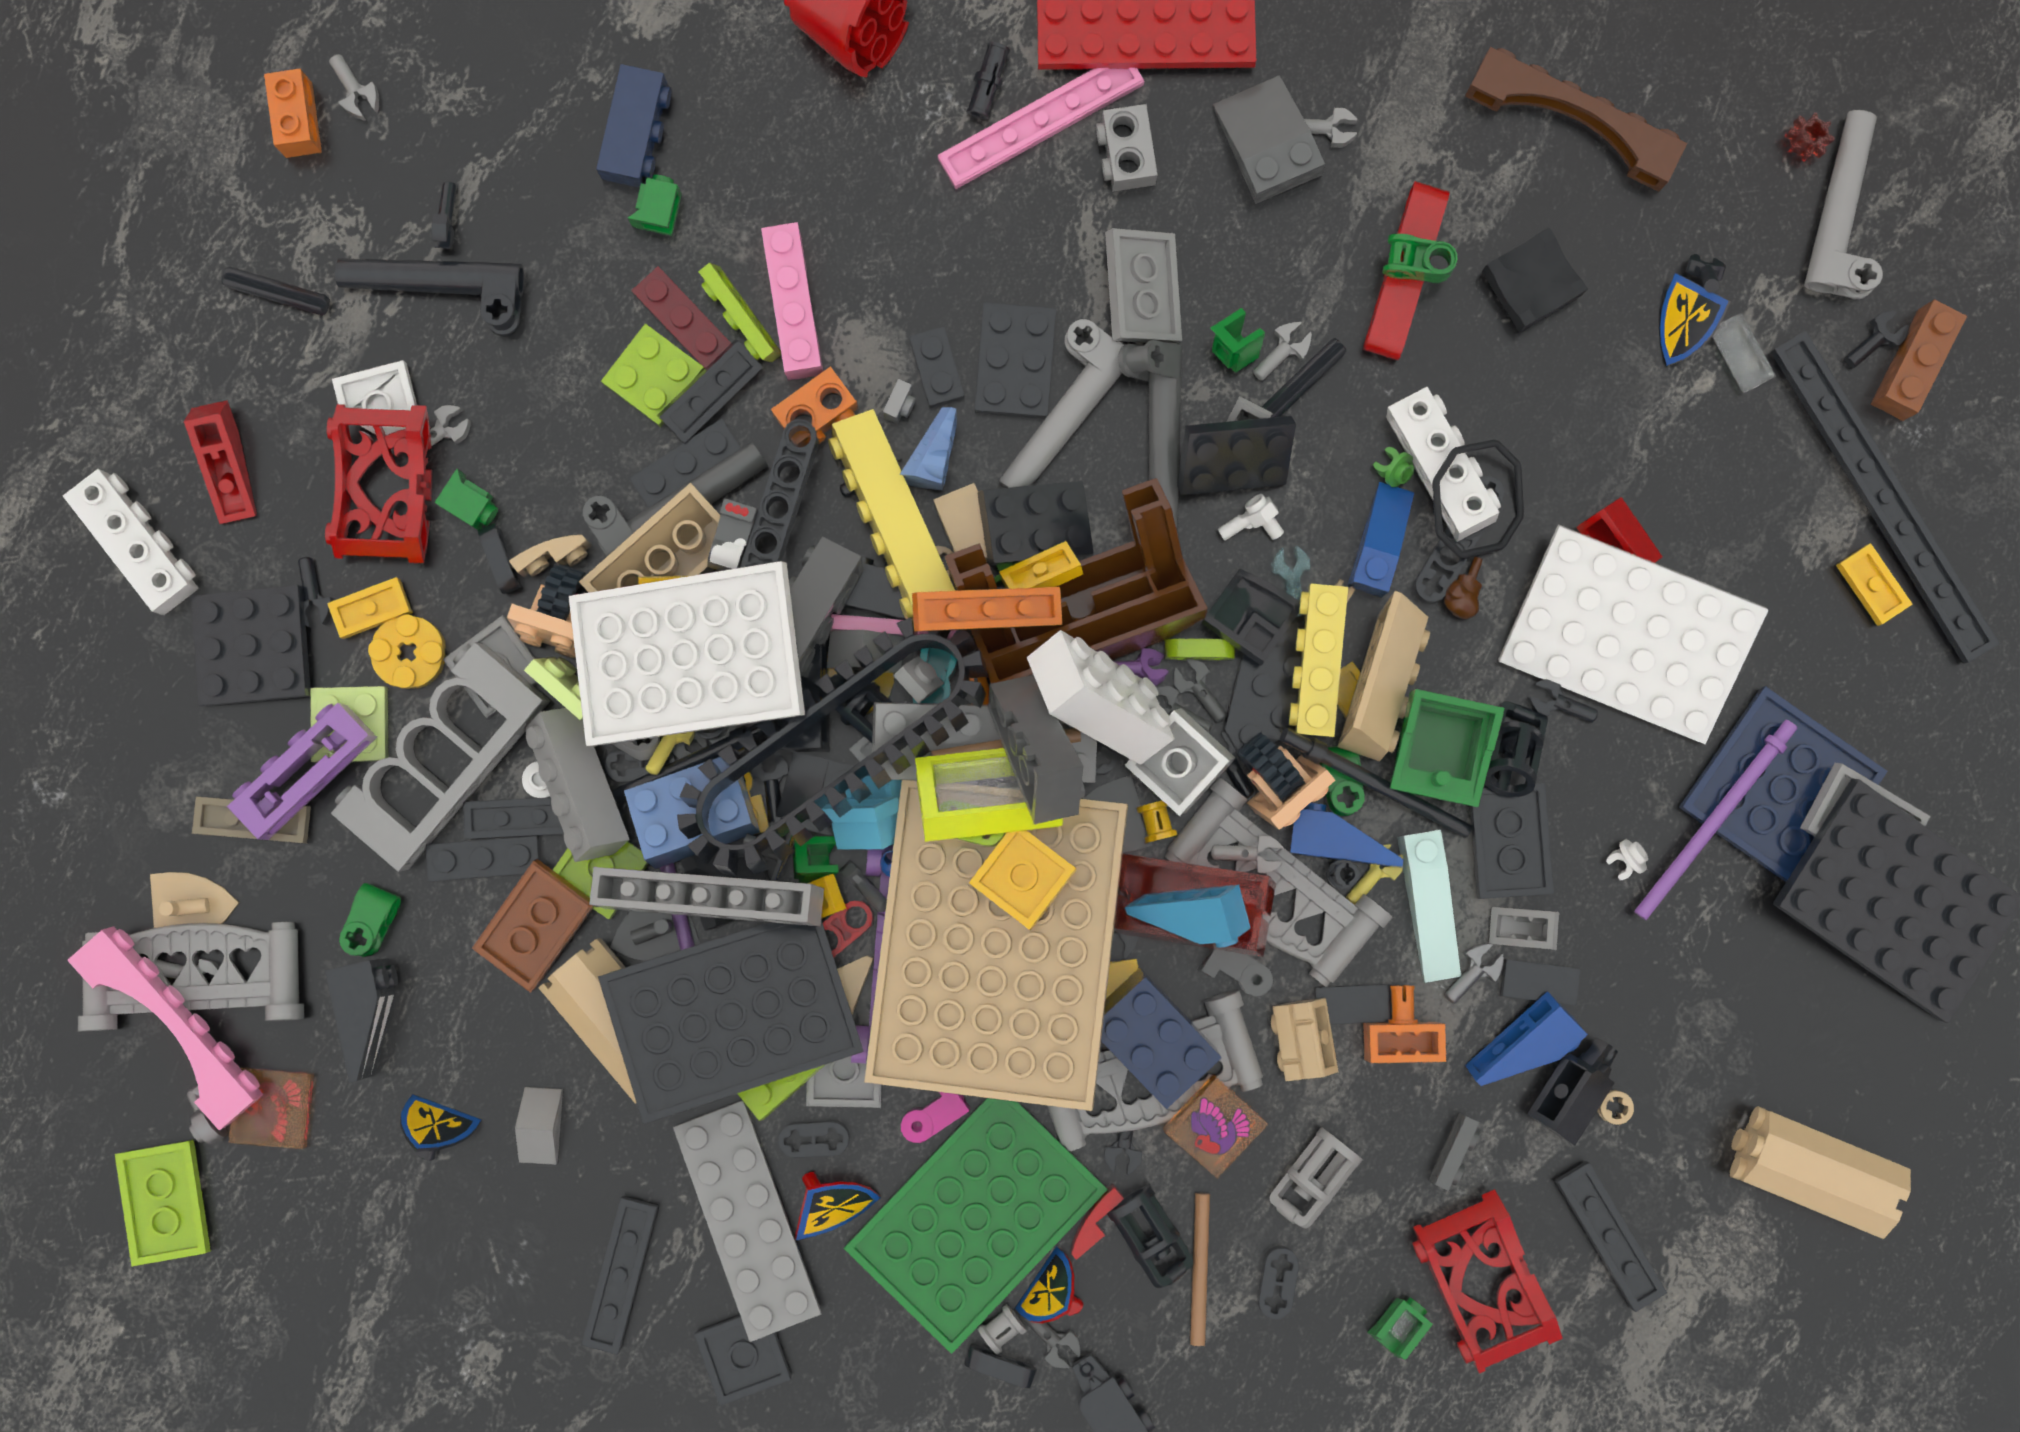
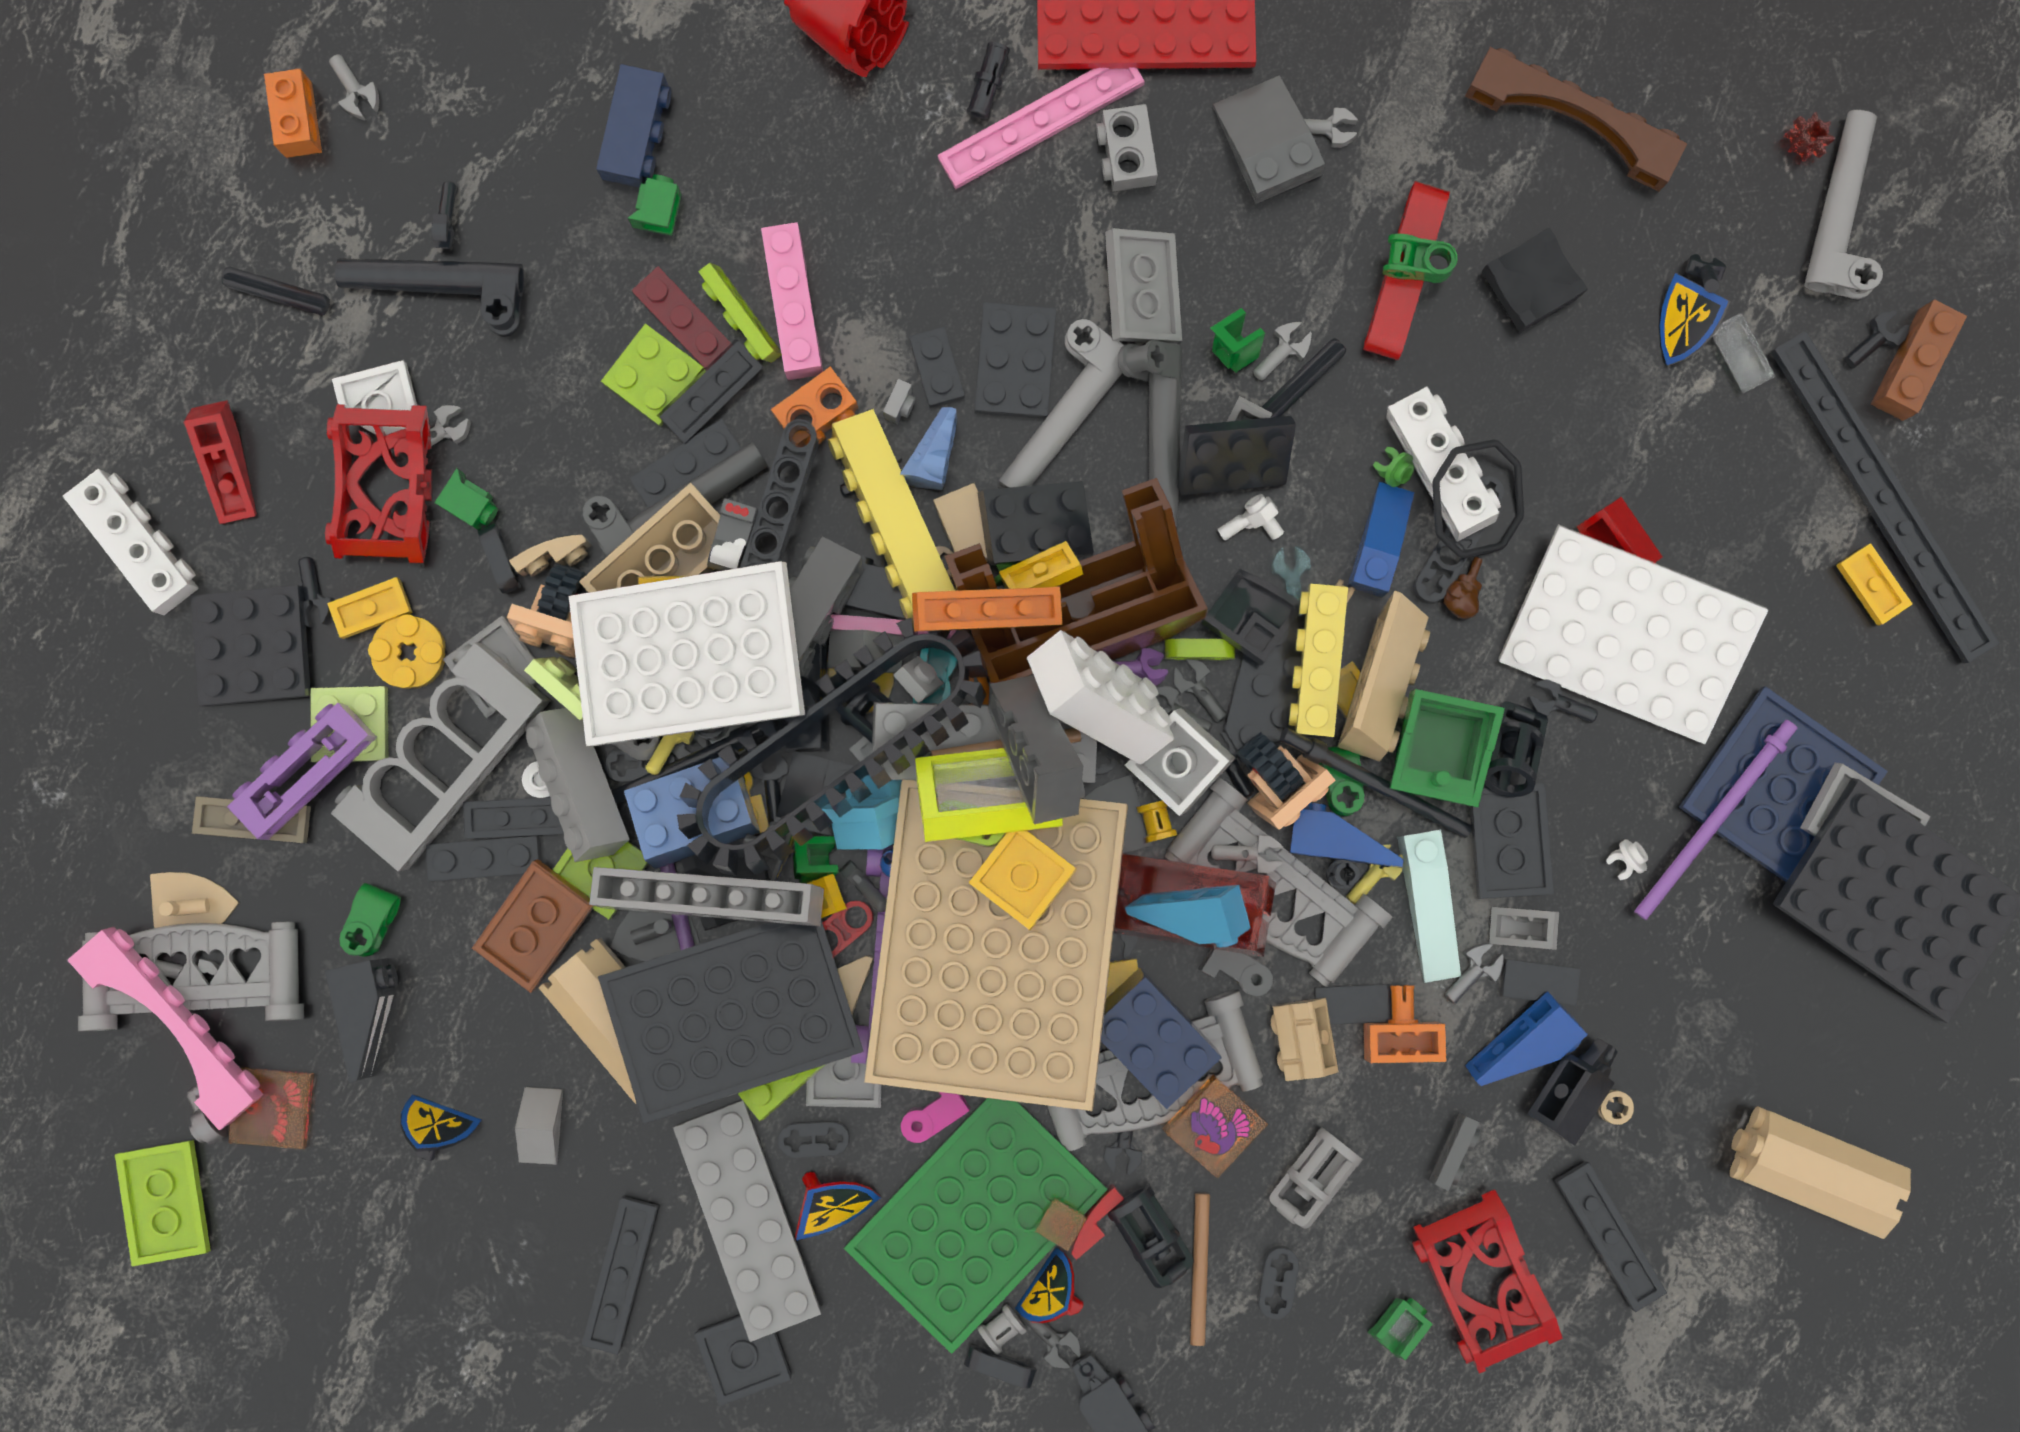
(1061, 1224): none -> clear orange plate

